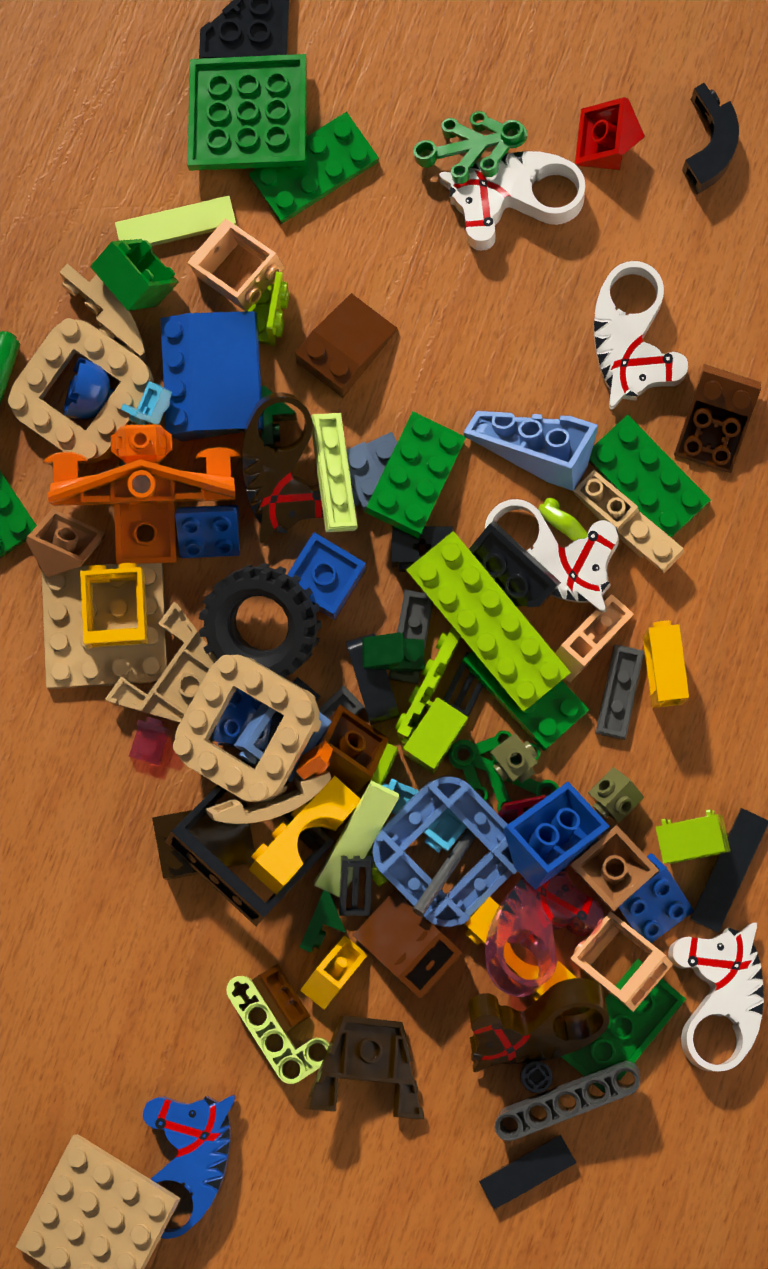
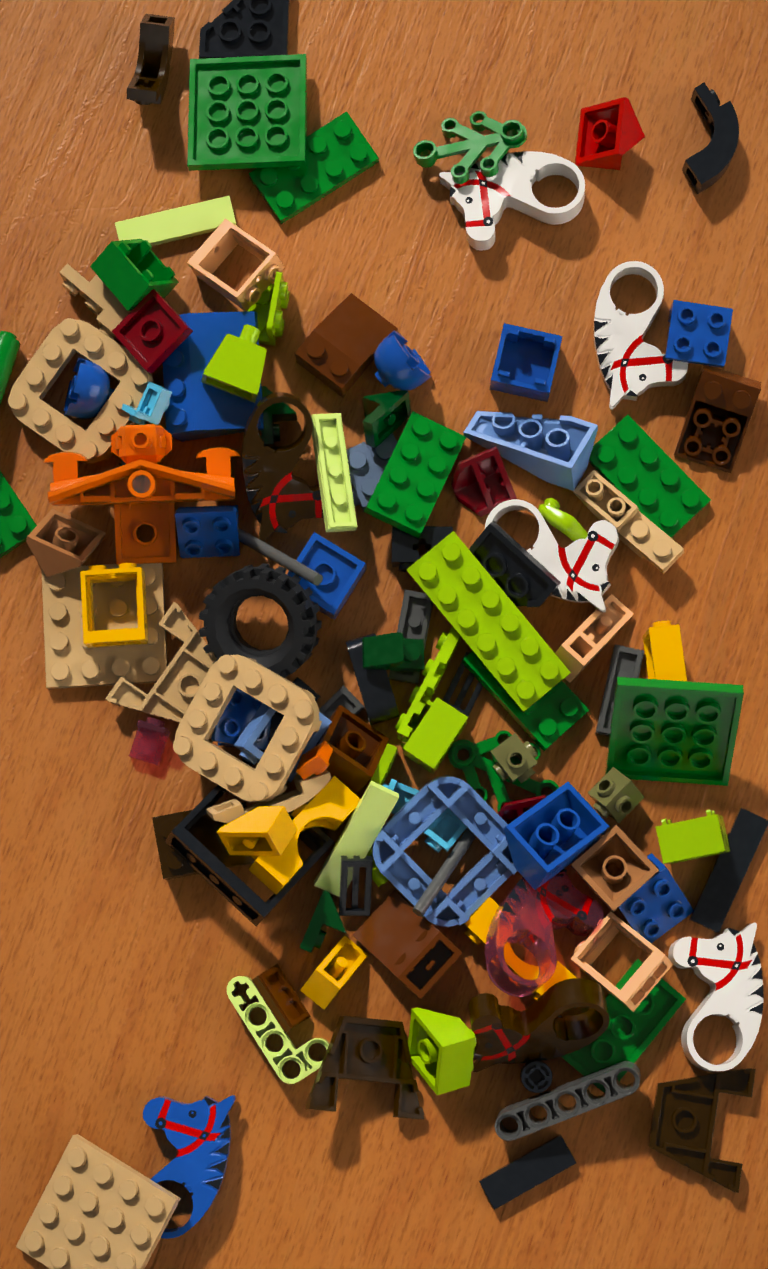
(152, 331): none -> dark red plate
(153, 60): none -> dark brown arch
(237, 364): none -> lime torso
(259, 832): none -> yellow slope
(280, 558): none -> dark grey bar
(384, 415): none -> dark green slope
(399, 364): none -> blue cylinder
(441, 1049): none -> lime slope
(482, 482): none -> dark red slope
(525, 362): none -> blue container
(674, 730): none -> green plate
(686, 1120): none -> dark brown wing
(698, 333): none -> blue bracket

